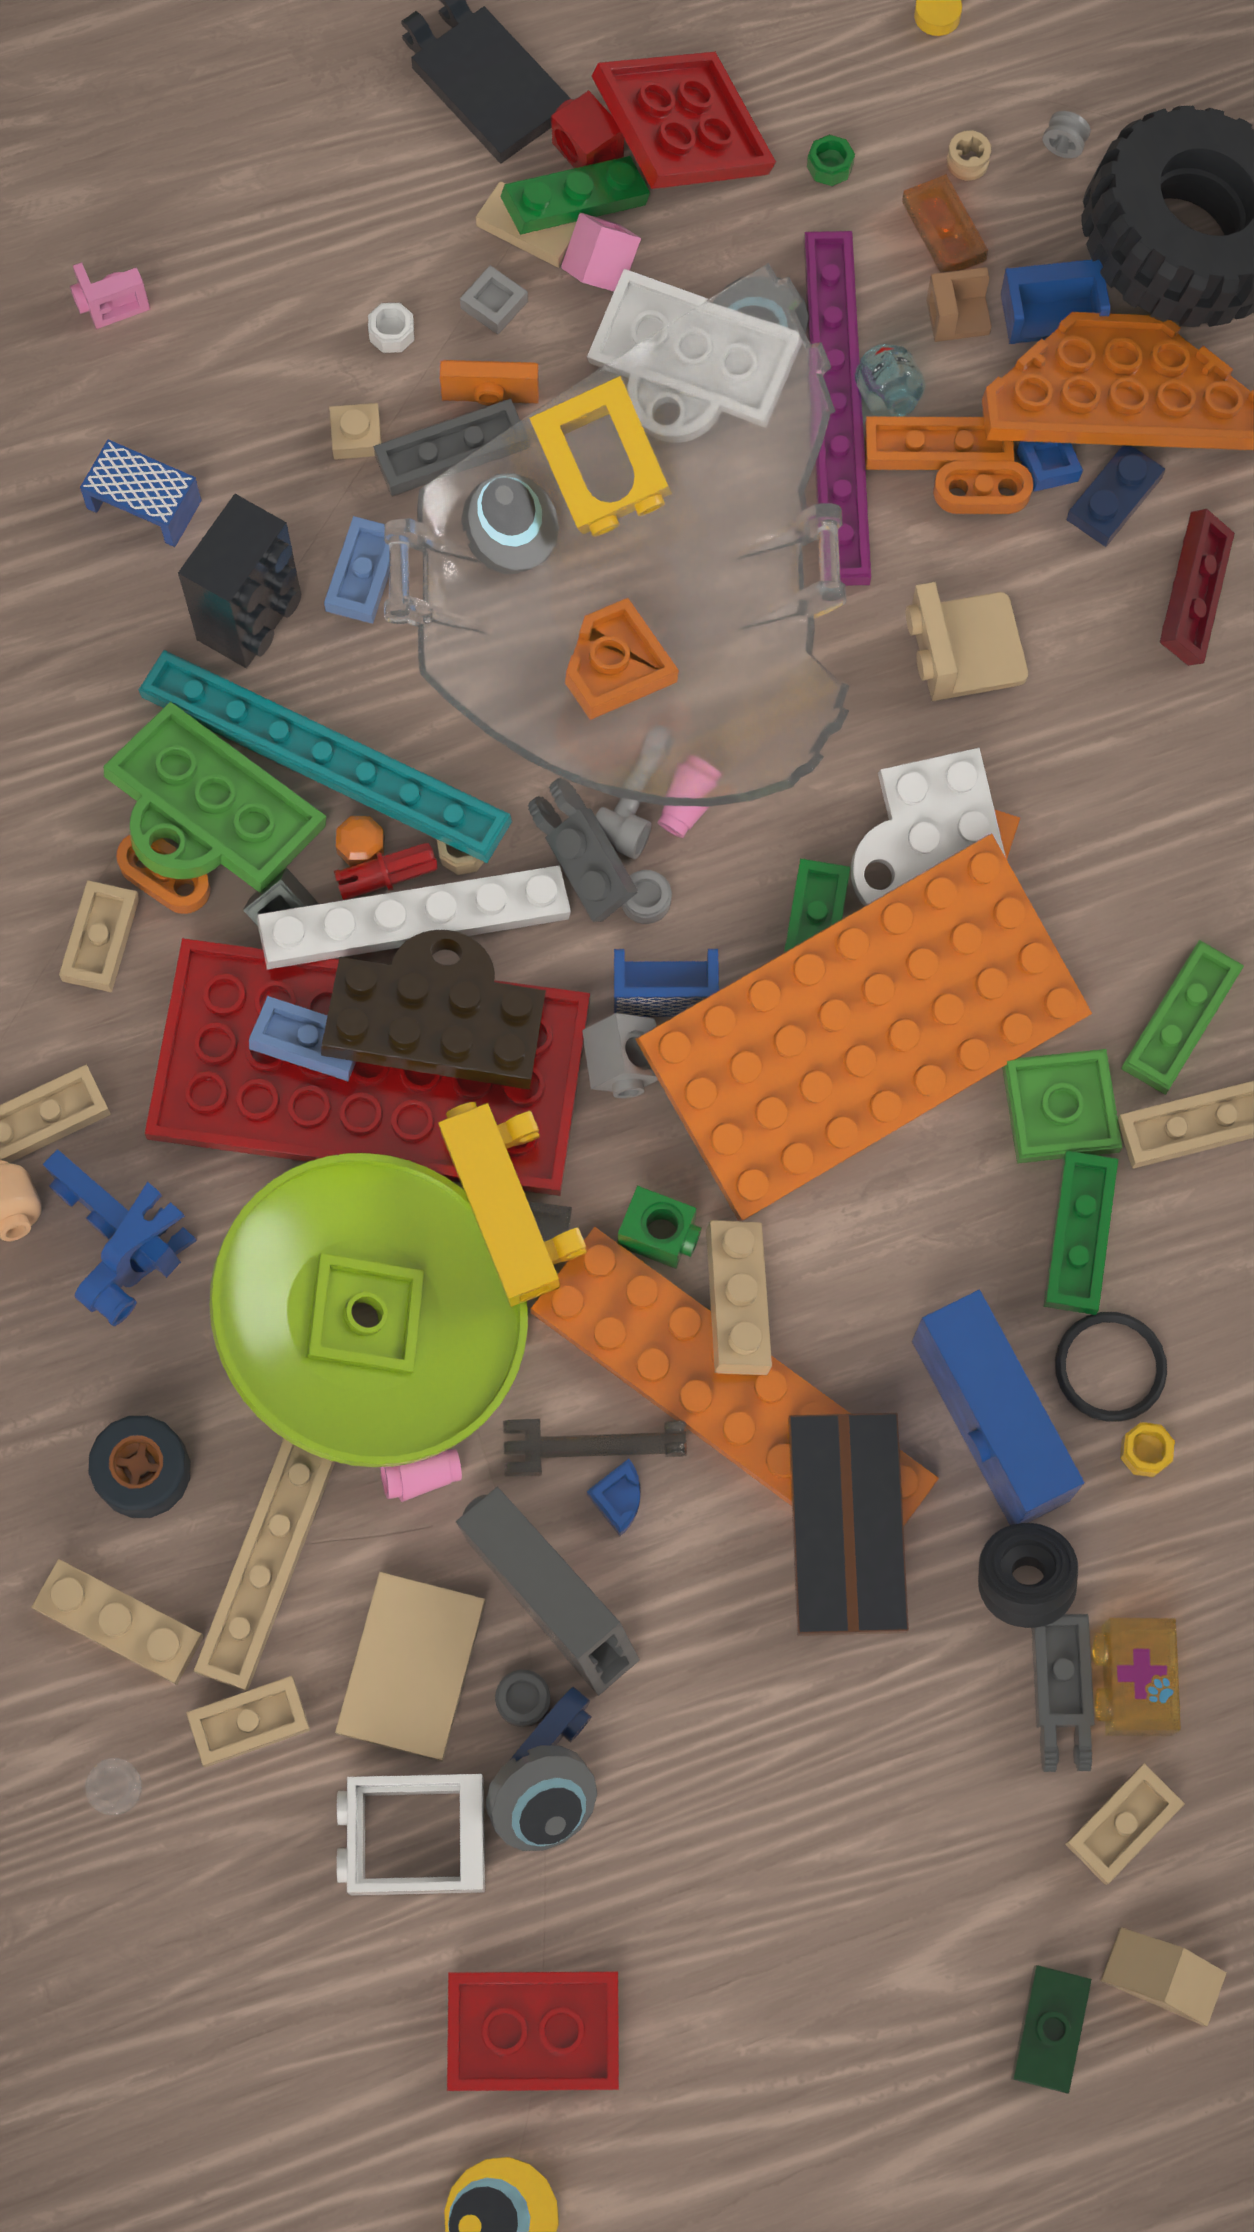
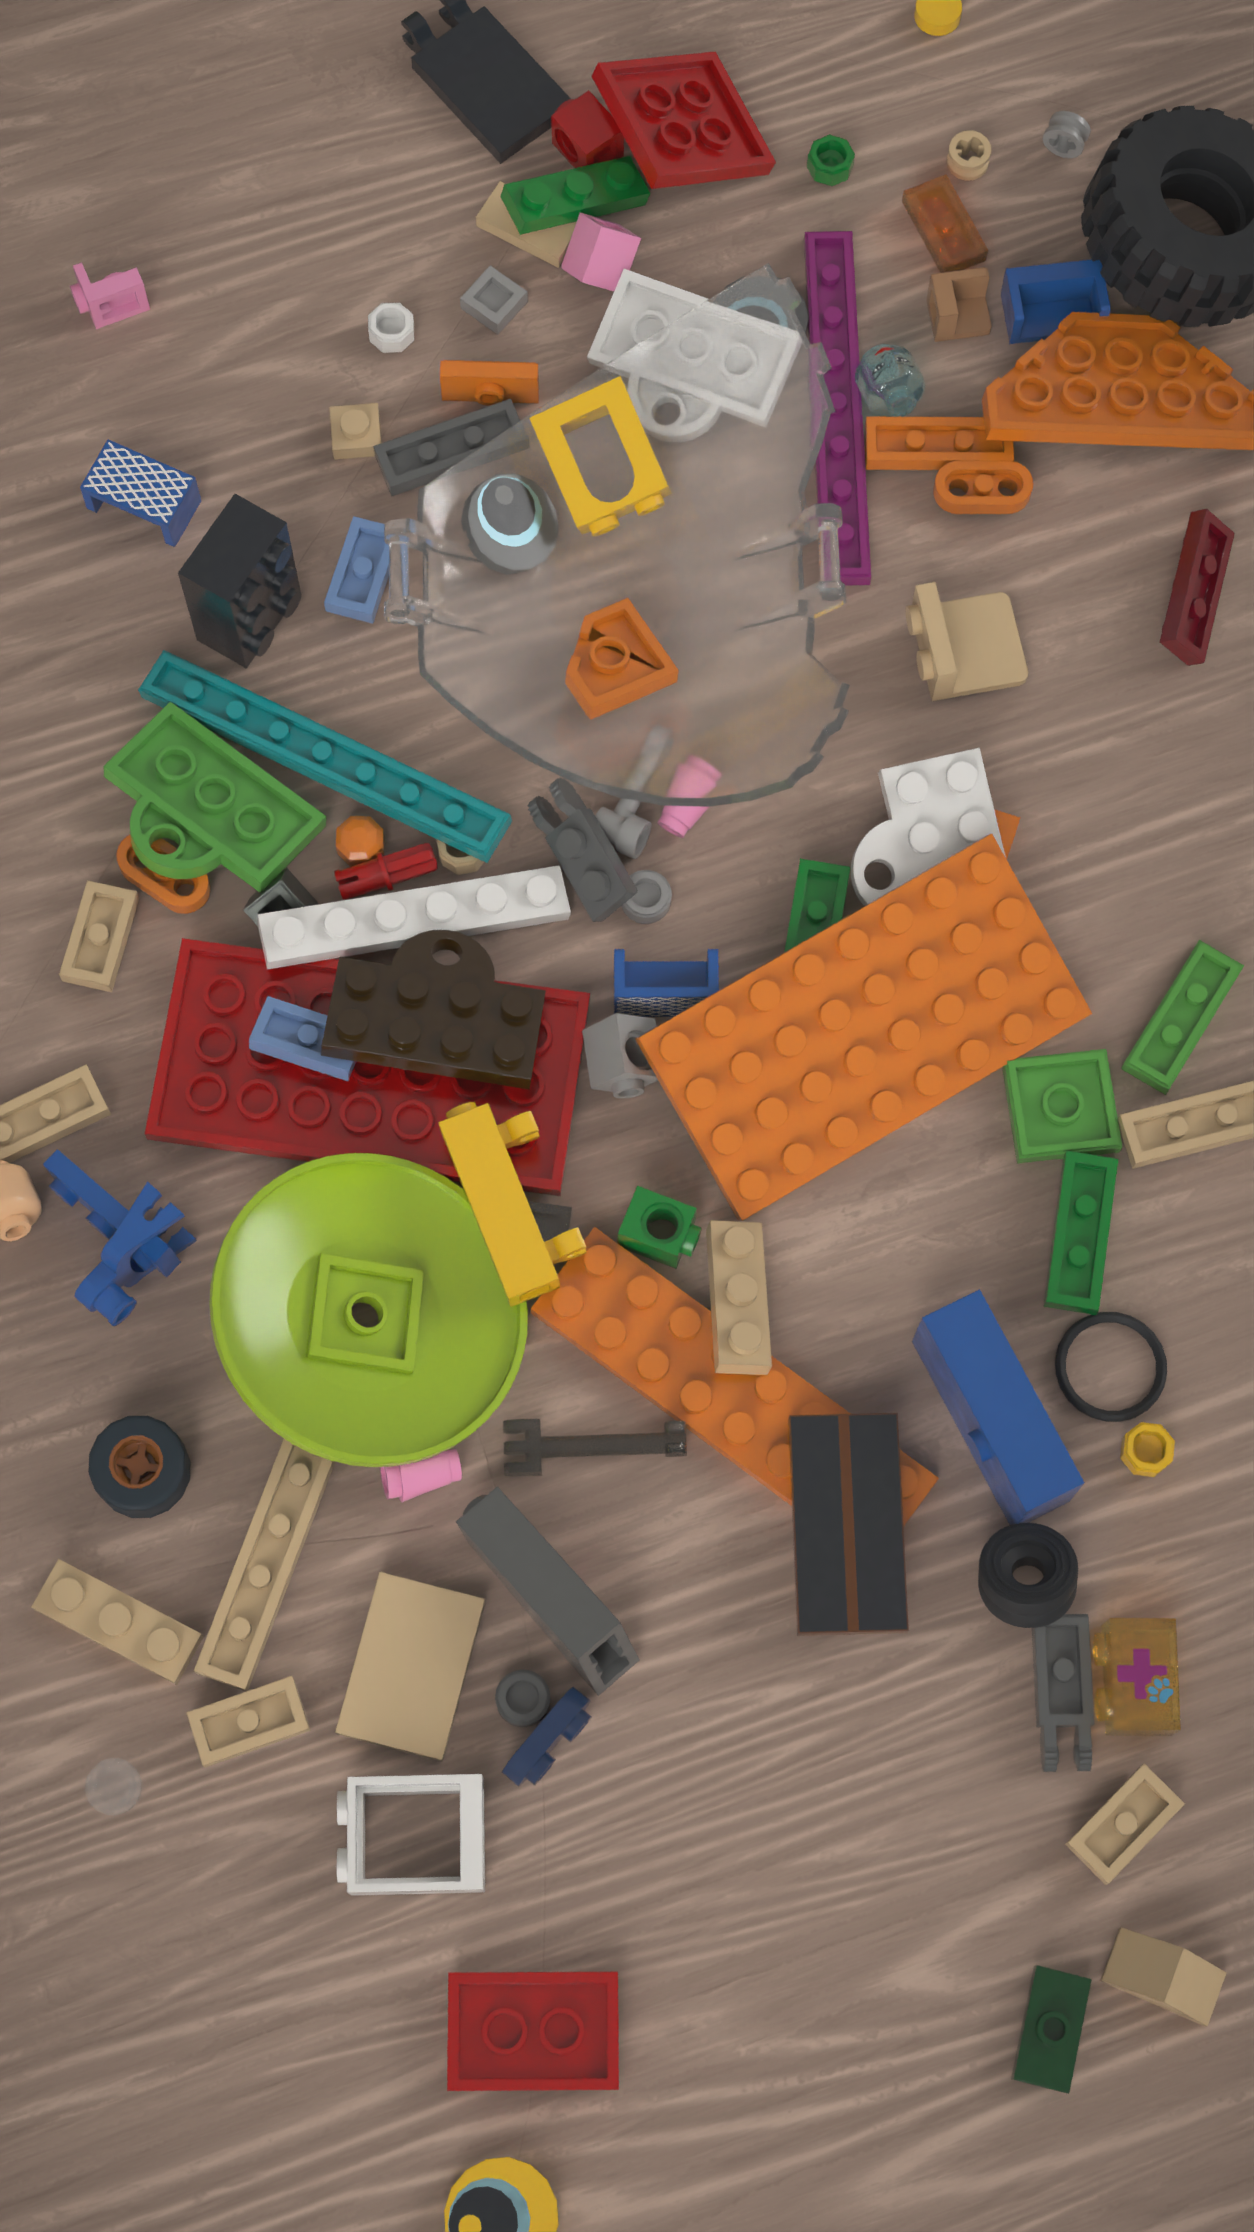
(541, 1798): tile -> none
(618, 1496): blue tile -> none
(1050, 463): blue plate -> none
(1115, 494): dark blue plate -> none

